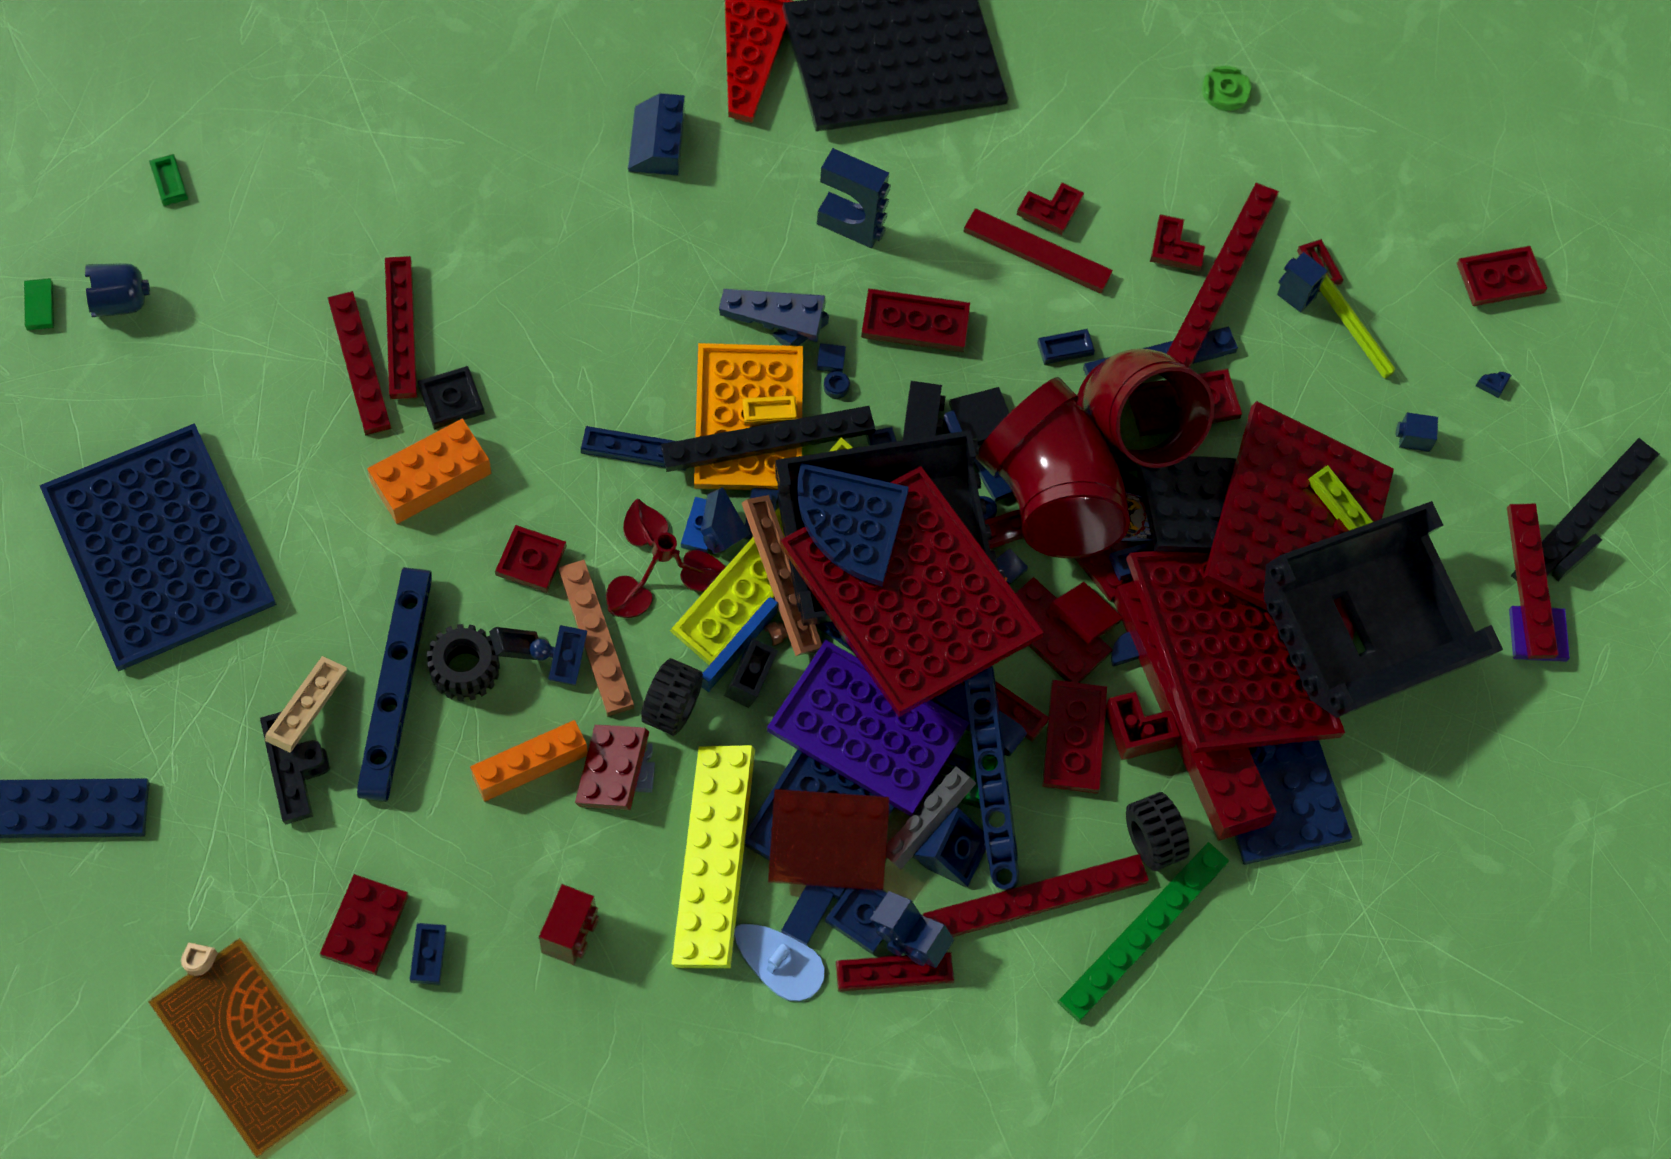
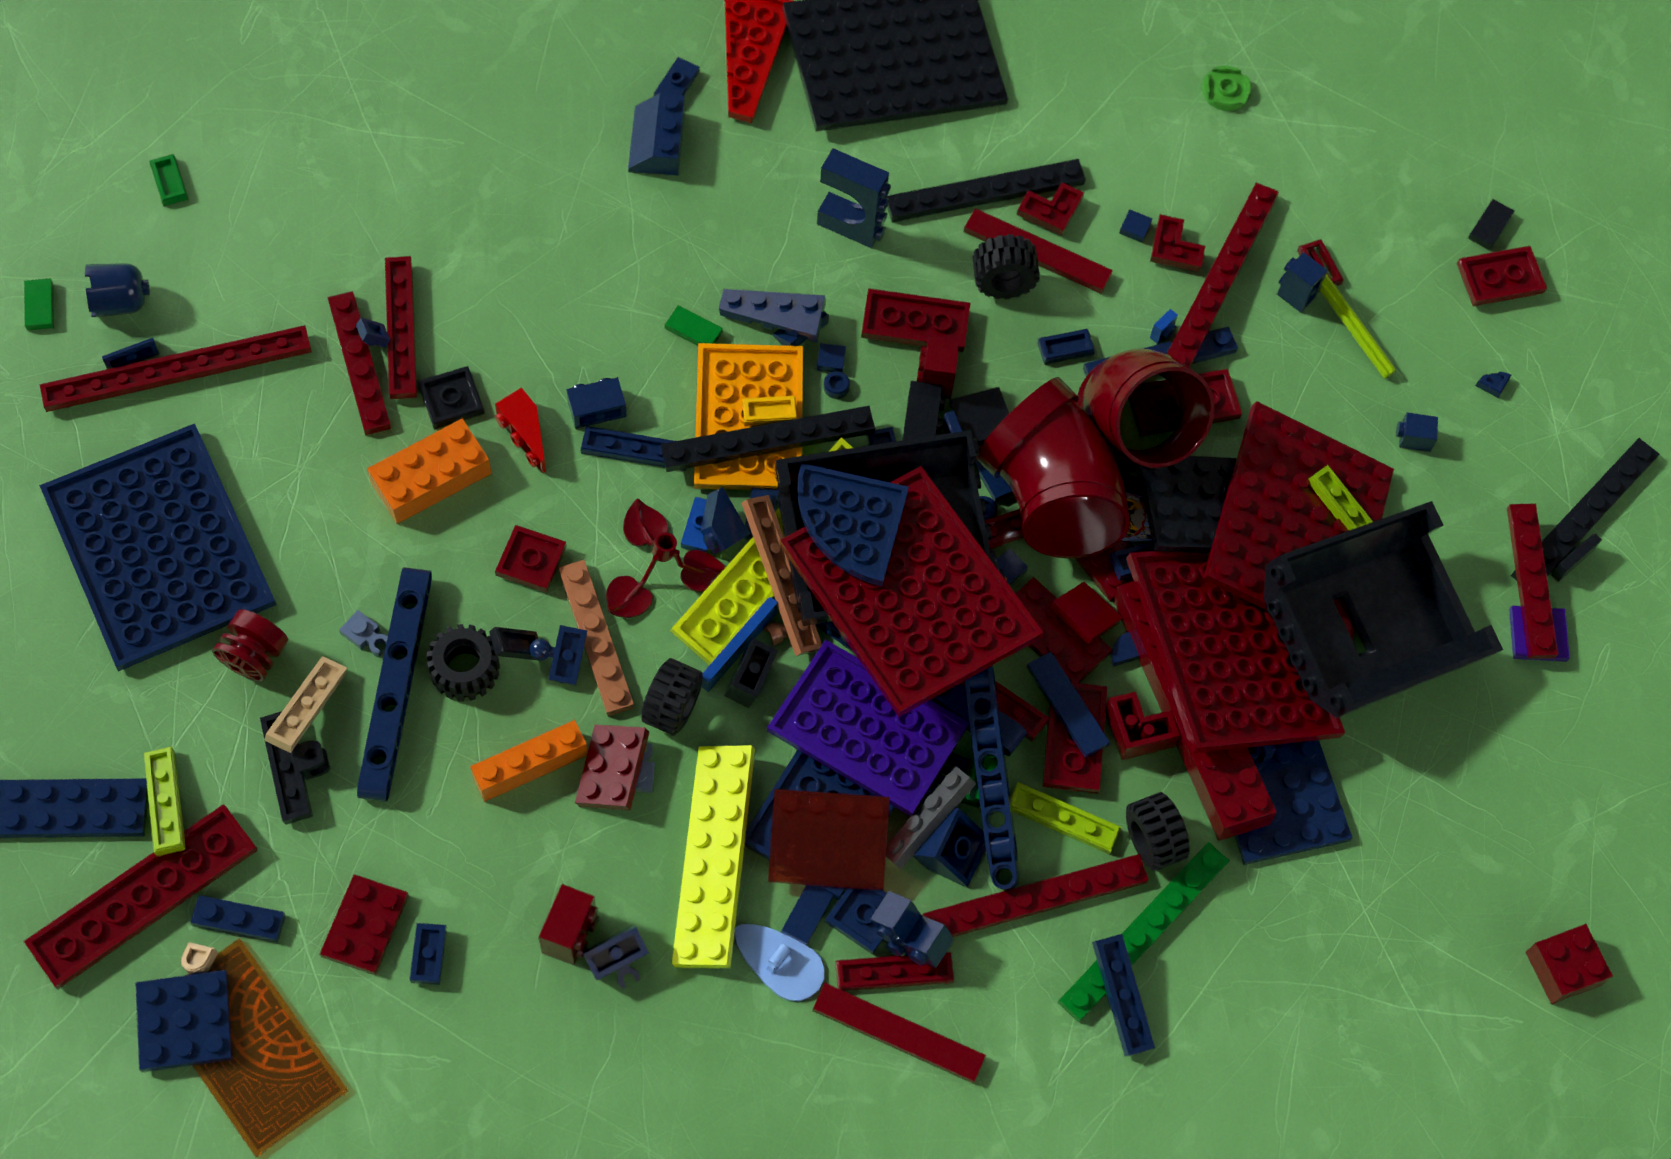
(131, 354): none -> dark blue slope
(139, 898): none -> dark red plate
(164, 801): none -> lime tile
(175, 368): none -> dark red plate
(183, 1021): none -> dark blue plate
(238, 918): none -> dark blue plate
(250, 645): none -> dark red wheel
(363, 632): none -> sand blue plate
(372, 332): none -> dark blue plate
(521, 419): none -> red slope
(596, 402): none -> dark blue brick
(616, 954): none -> dark blue brick
(678, 78): none -> dark blue plate
(692, 327): none -> green tile
(899, 1033): none -> dark red tile
(939, 364): none -> dark red brick
(984, 190): none -> black plate
(1006, 266): none -> black tyre
(1064, 818): none -> lime tile
(1068, 704): none -> dark blue tile
(1123, 995): none -> dark blue plate
(1135, 225): none -> dark blue tile
(1164, 326): none -> blue plate
(1491, 224): none -> black tile
(1568, 964): none -> dark red brick

